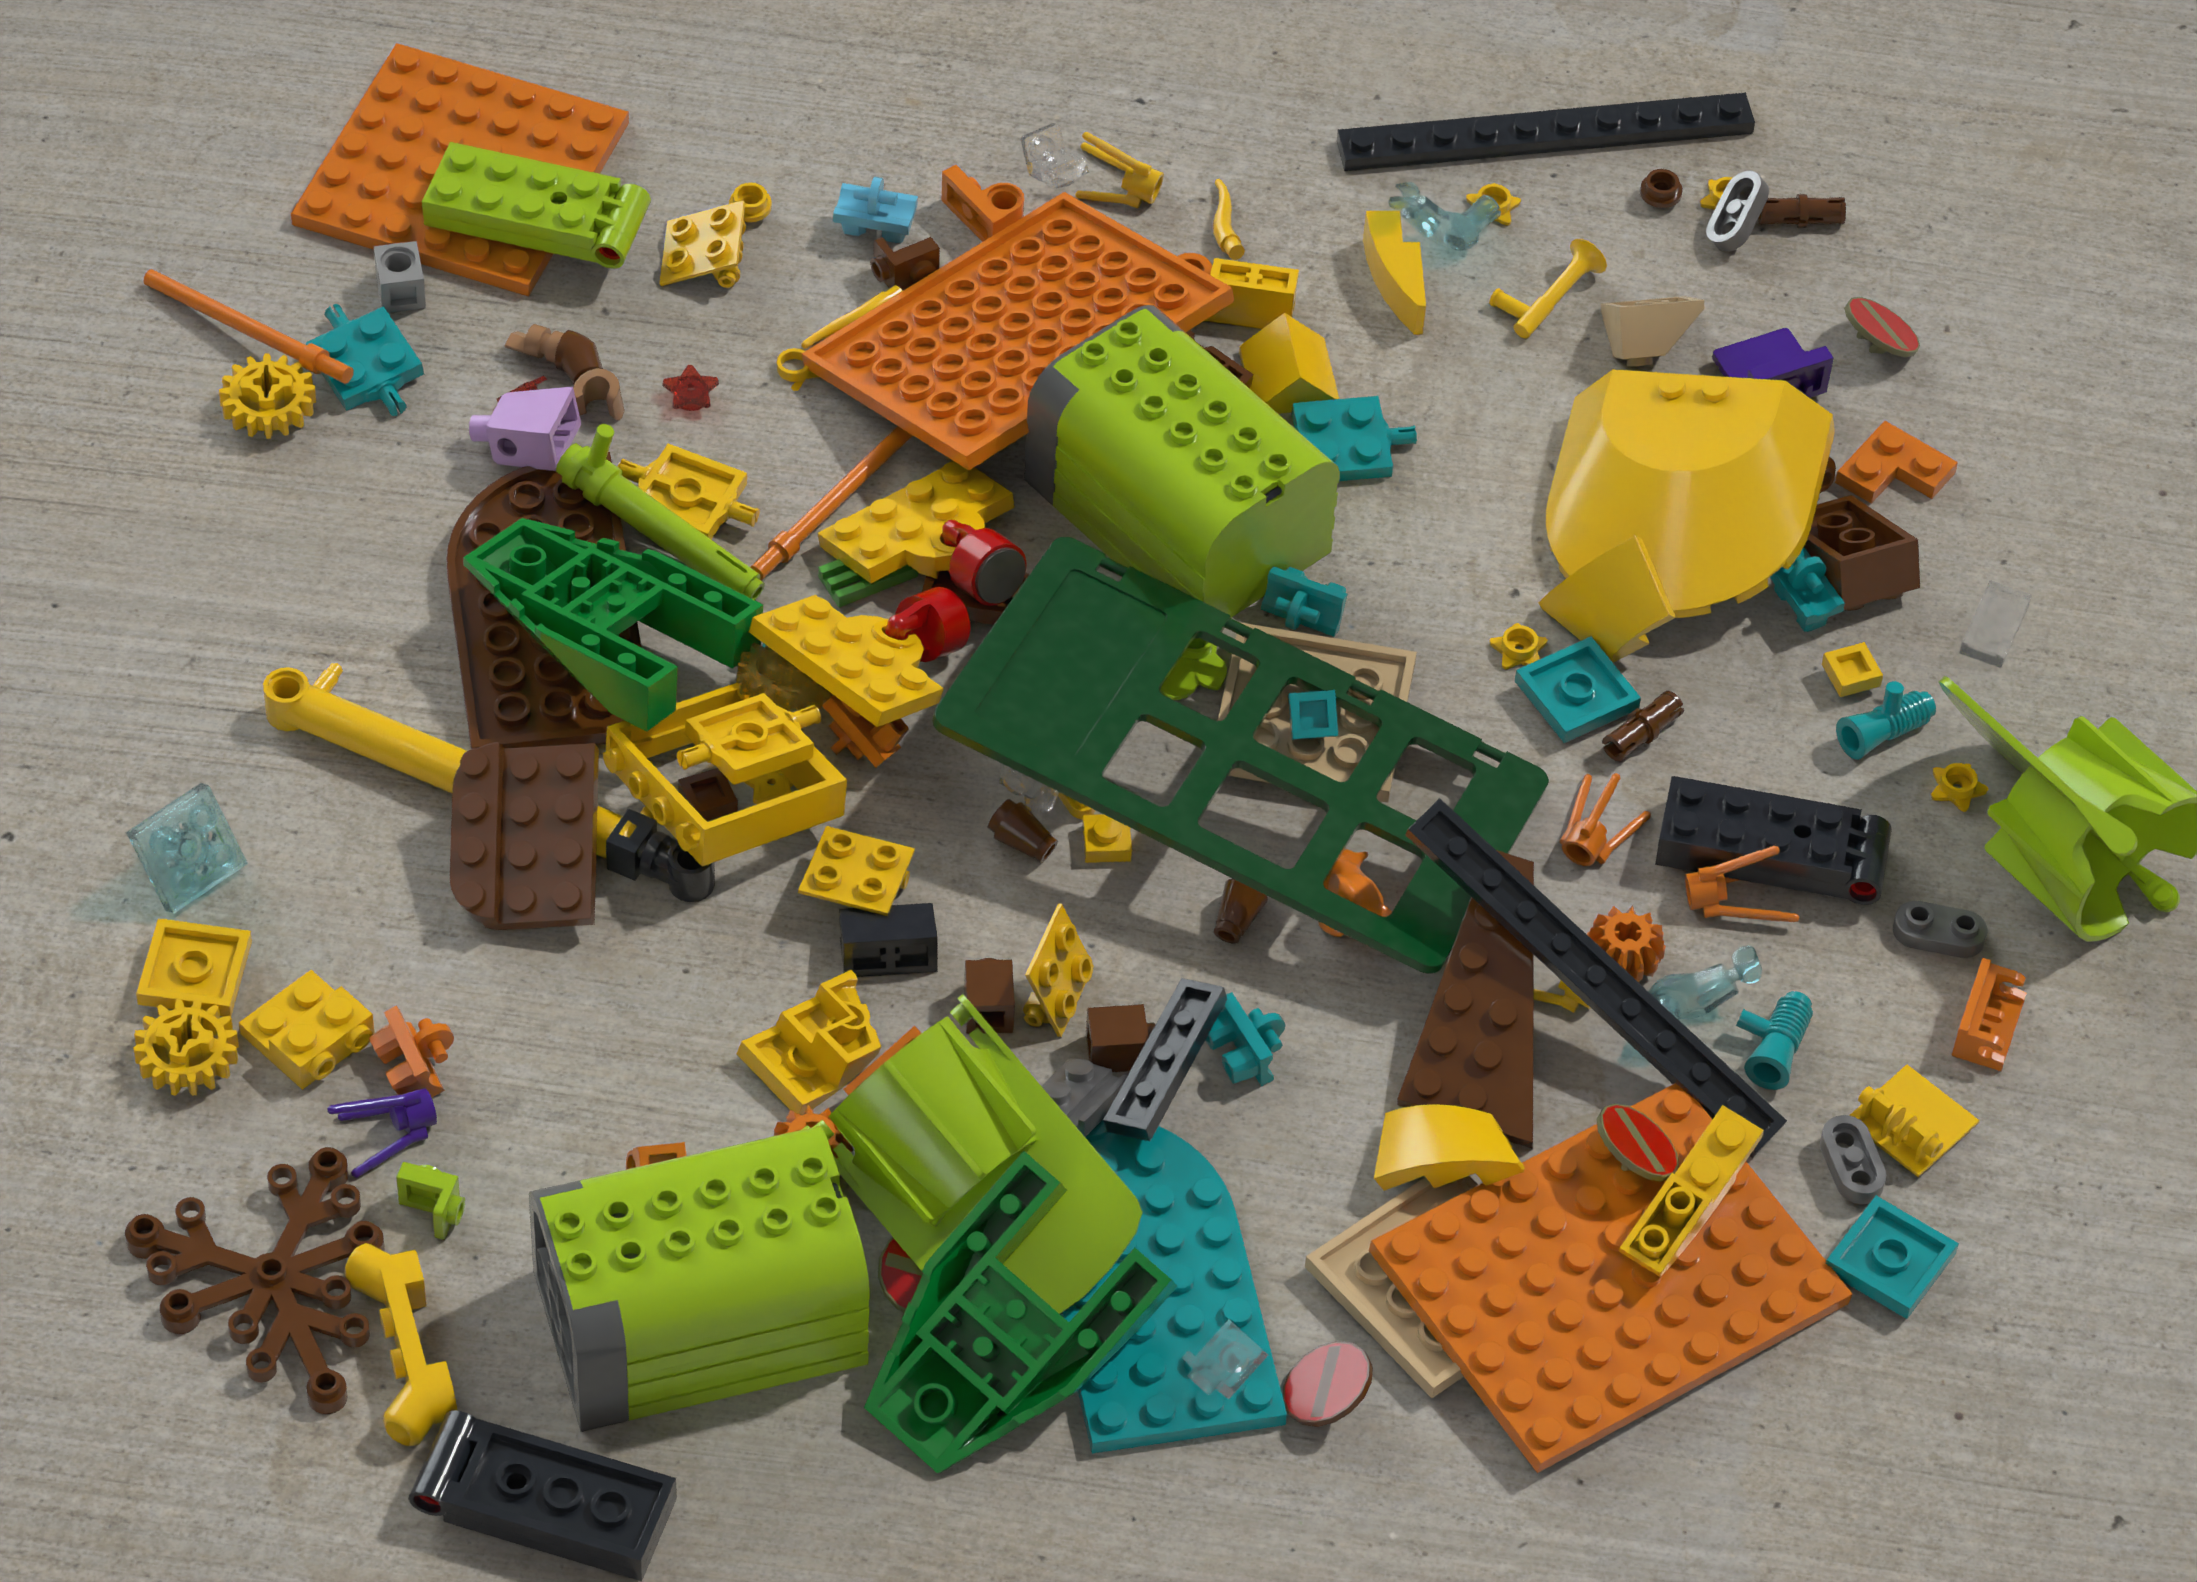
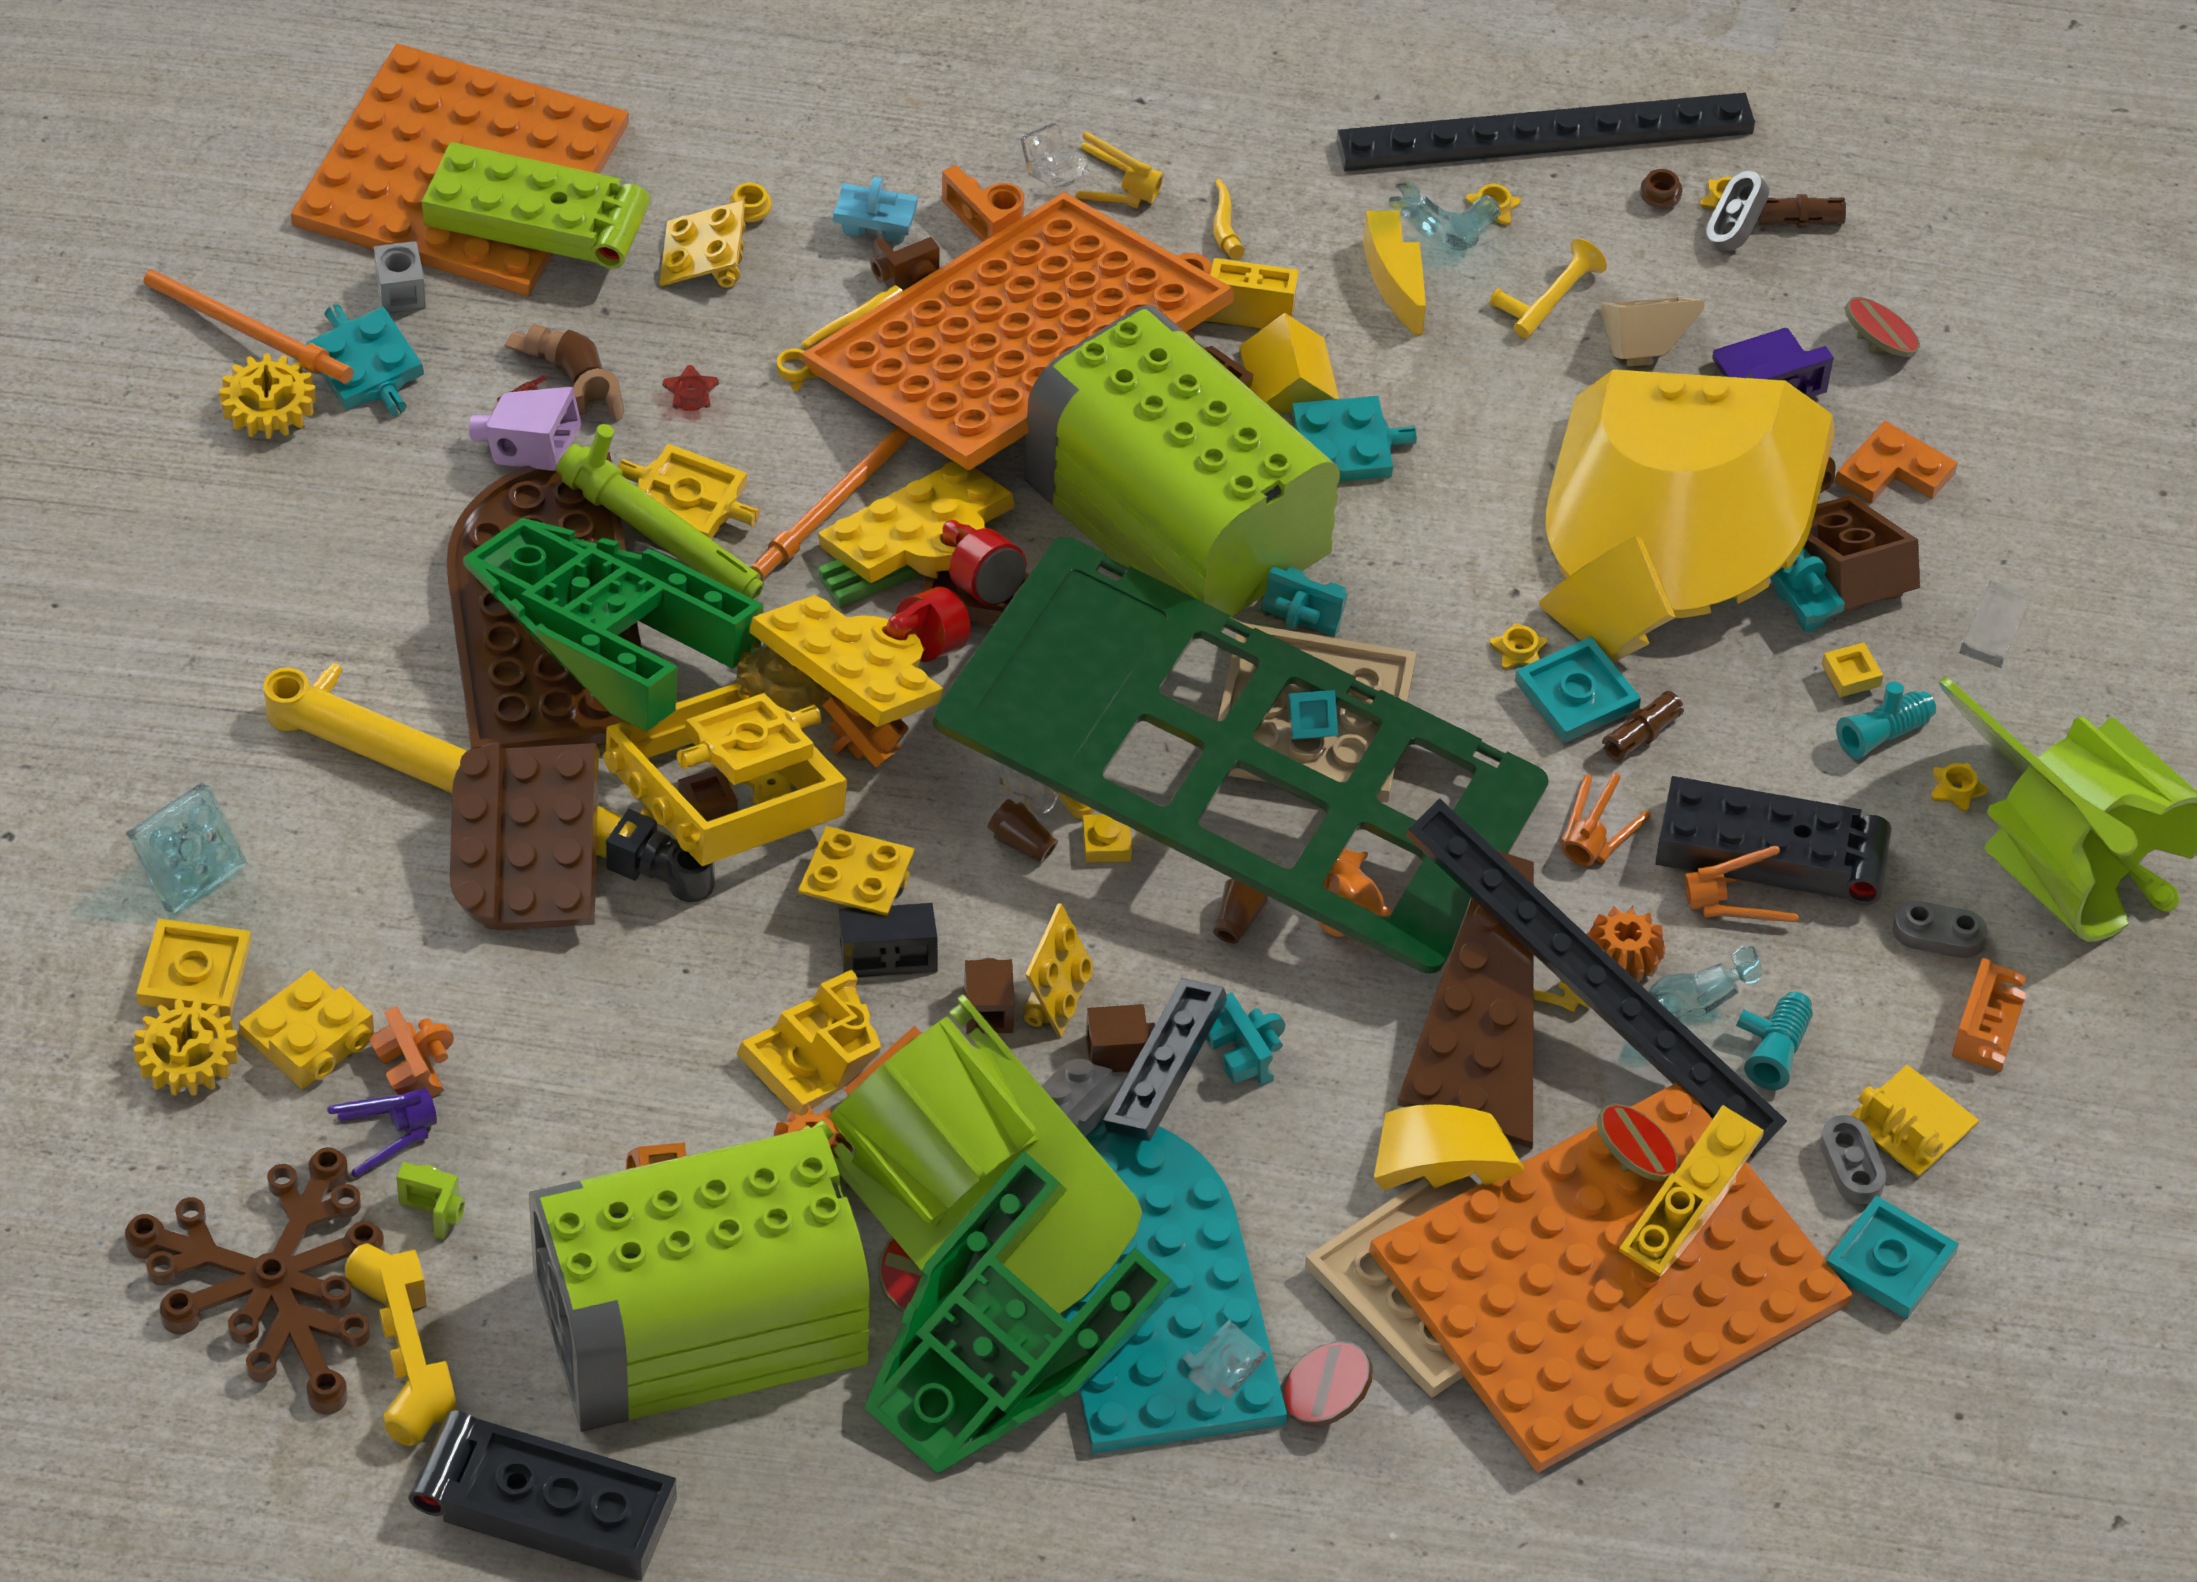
(1195, 668): lime plate -> none

